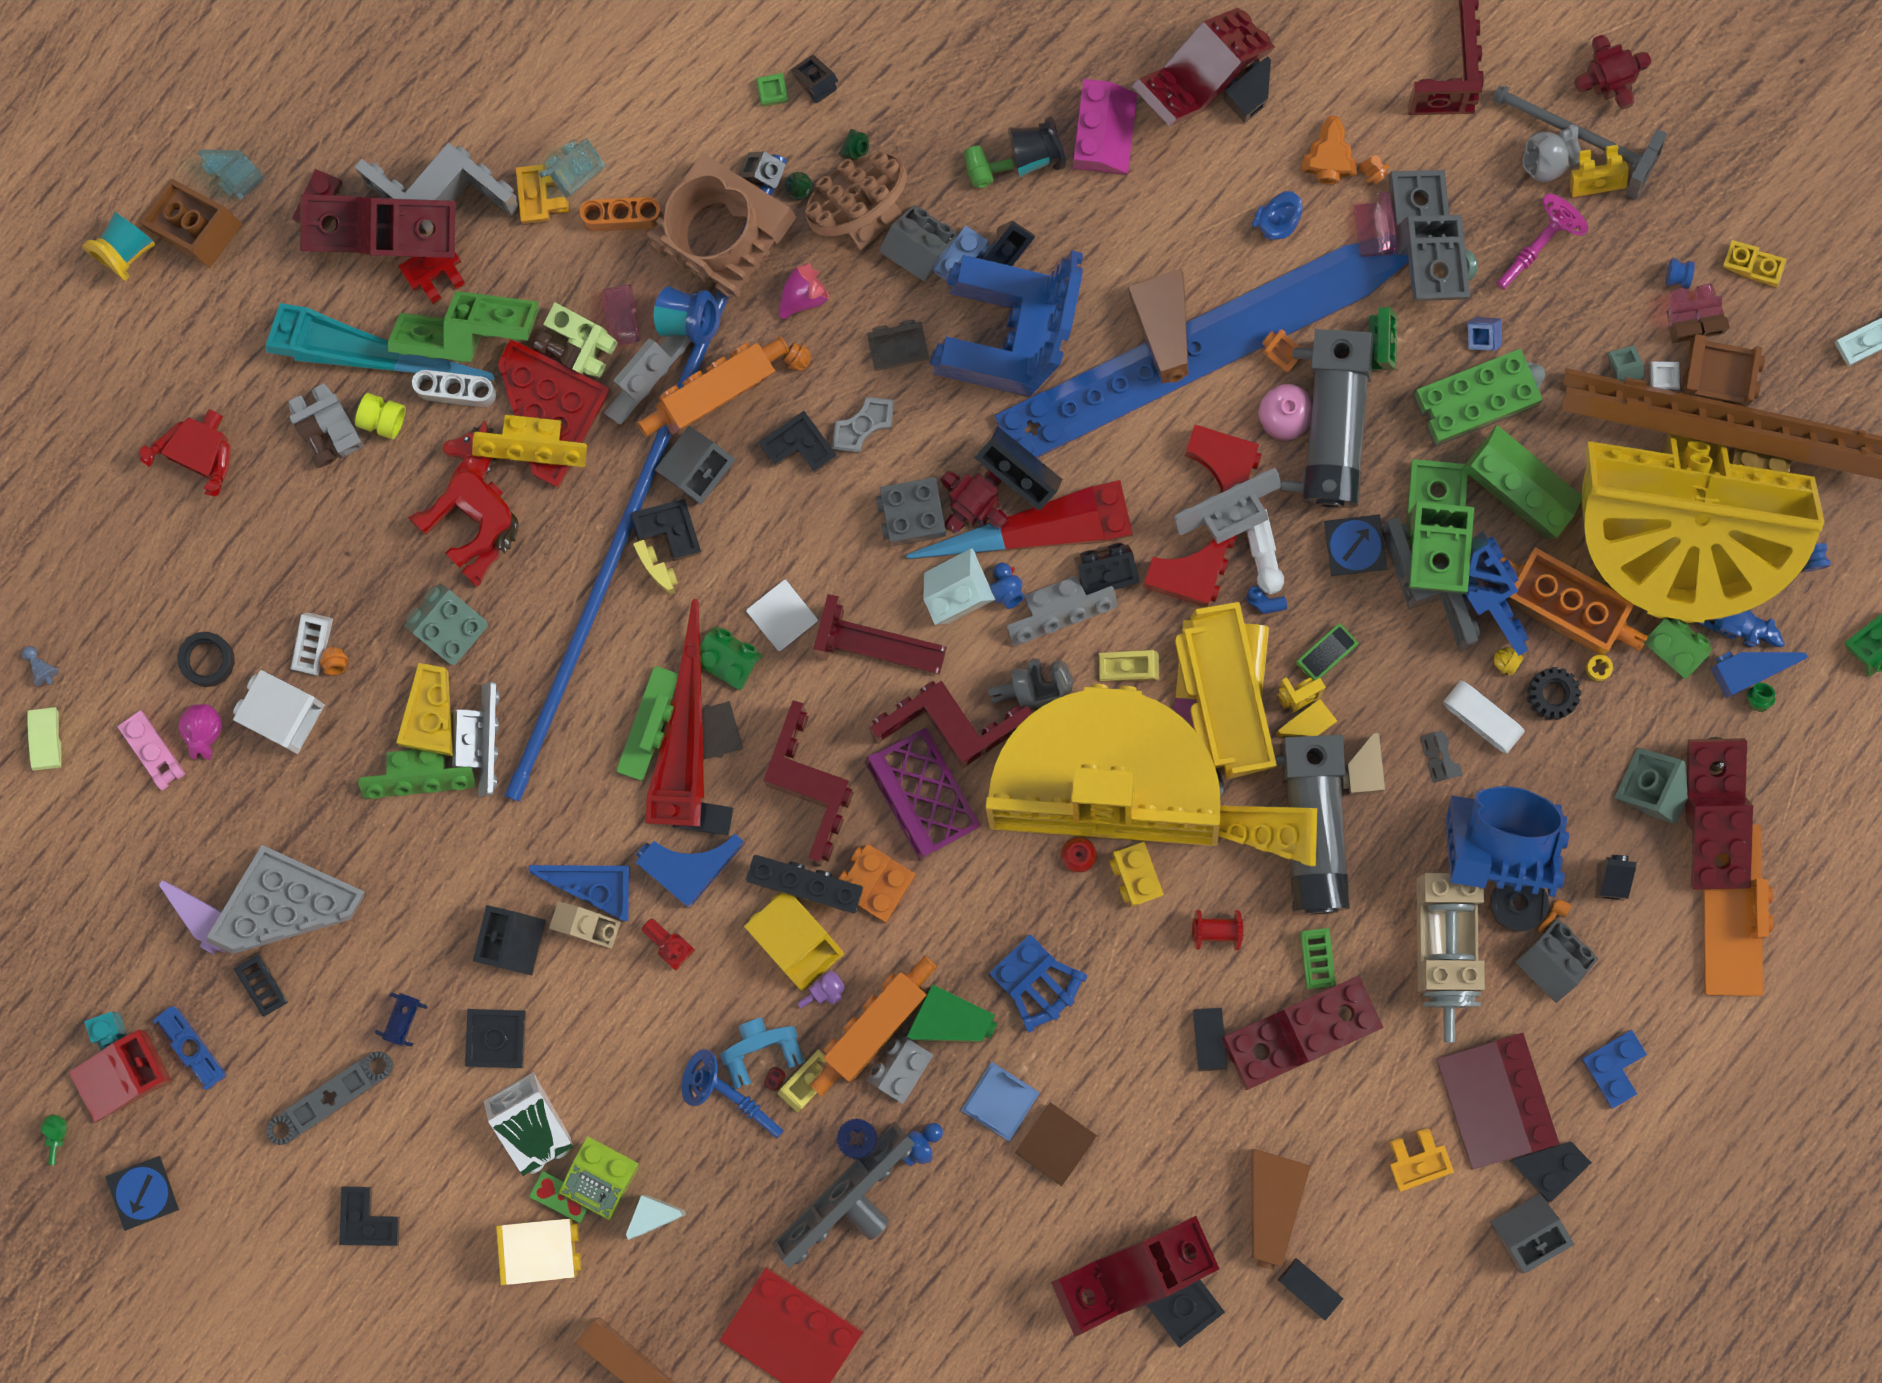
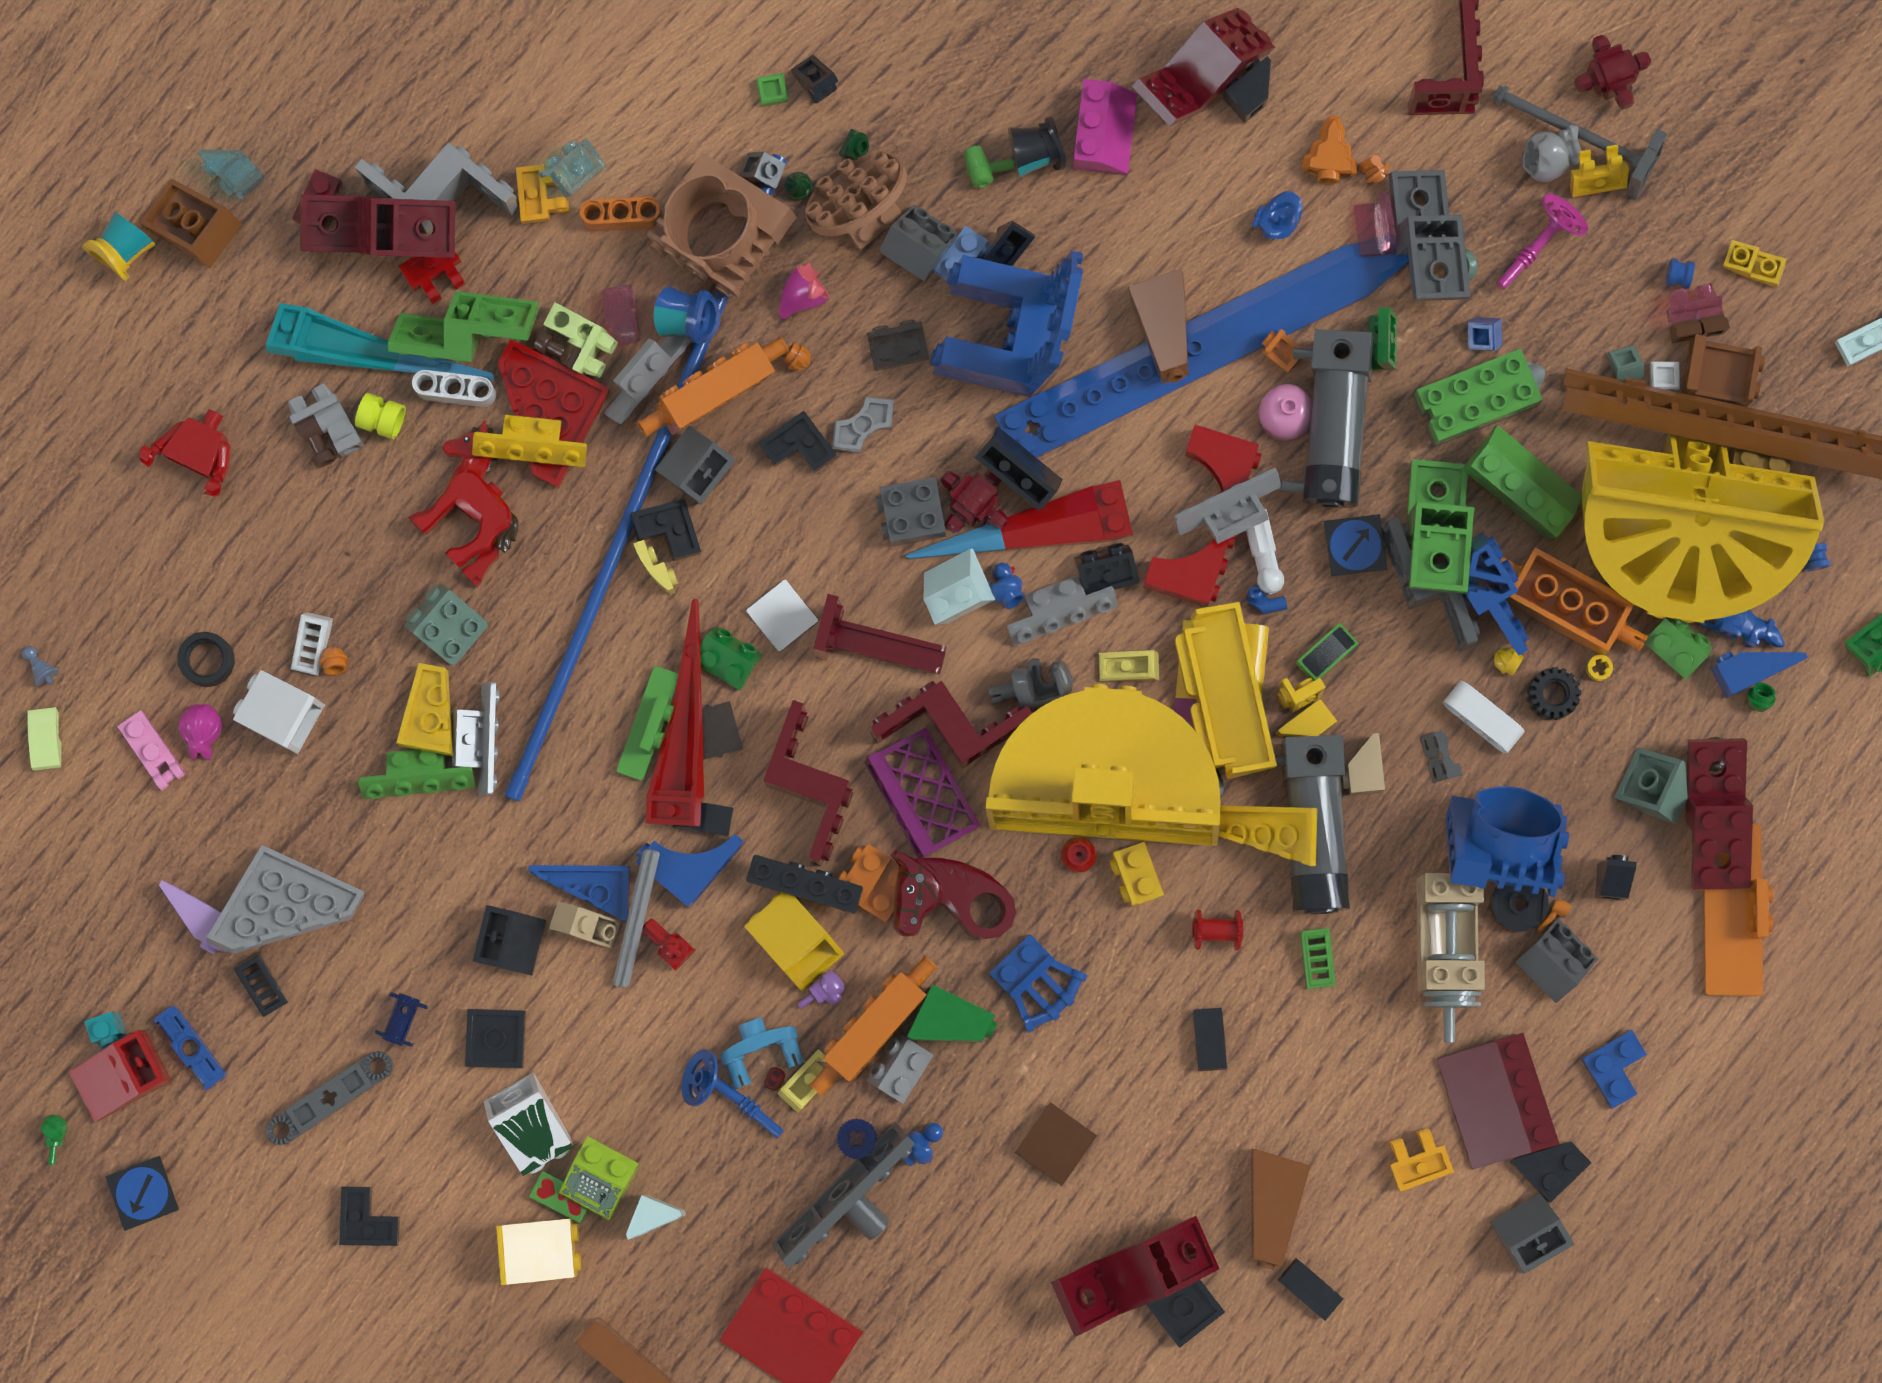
(636, 918): none -> light grey axle
(948, 882): none -> dark red animal
(1000, 1101): medium blue piece -> none
(1302, 1032): dark red bracket -> none

